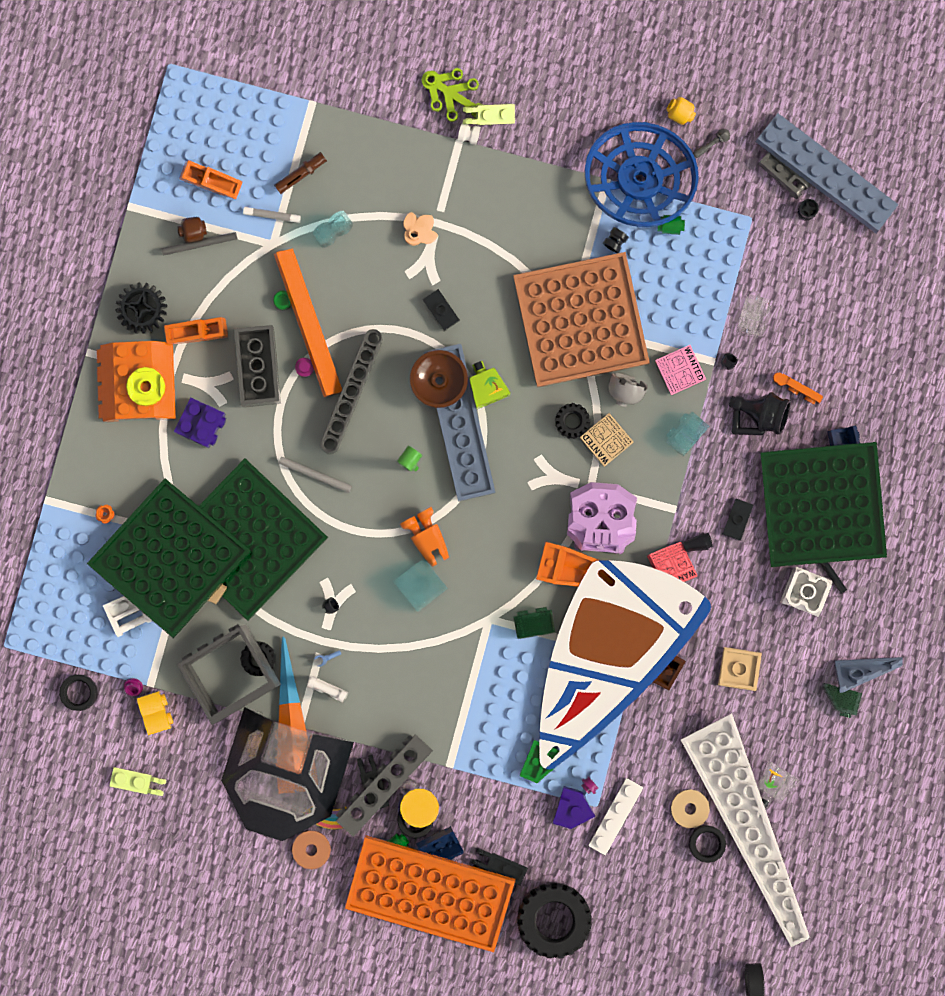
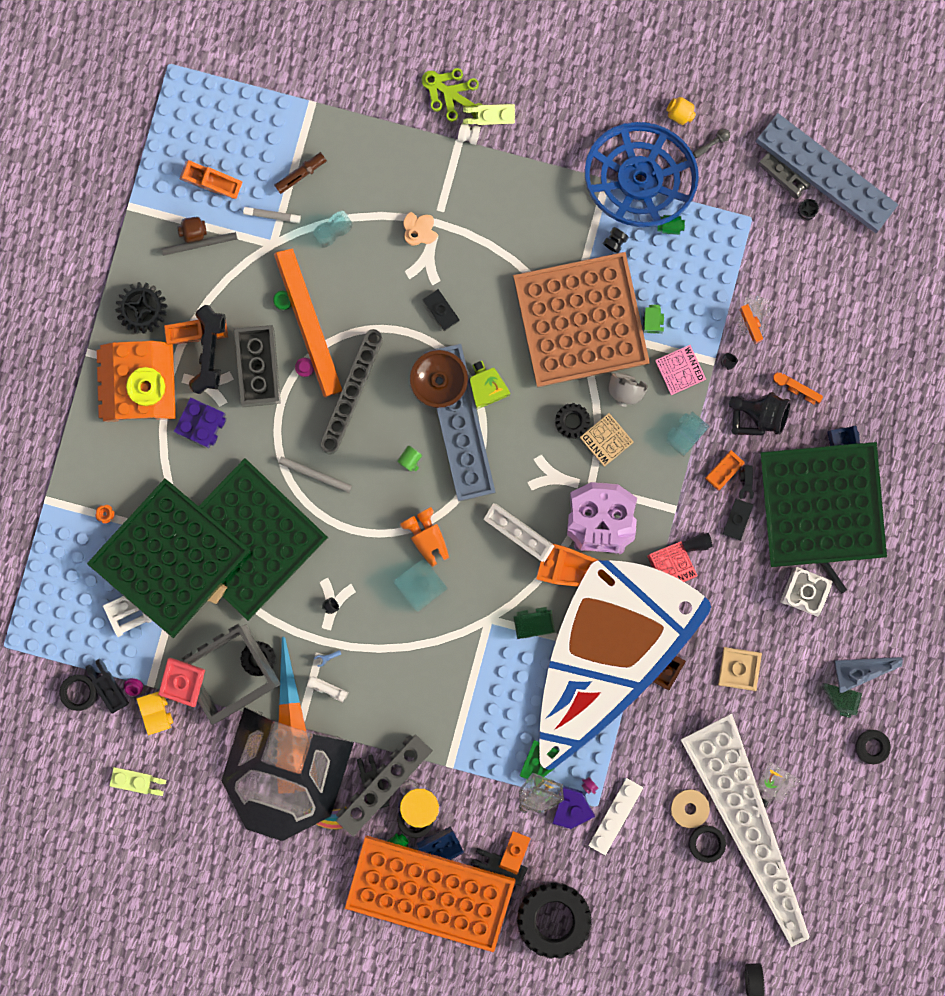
(107, 687): none -> black hinge
(181, 682): none -> coral tile
(213, 324): none -> black plate
(300, 854): nougat tile -> none
(514, 852): none -> orange plate
(519, 532): none -> white plate
(539, 794): none -> clear torso
(653, 319): none -> bright green brick
(724, 470): none -> orange plate
(746, 477): none -> black plate
(752, 324): none -> orange plate
(885, 747): none -> black tyre

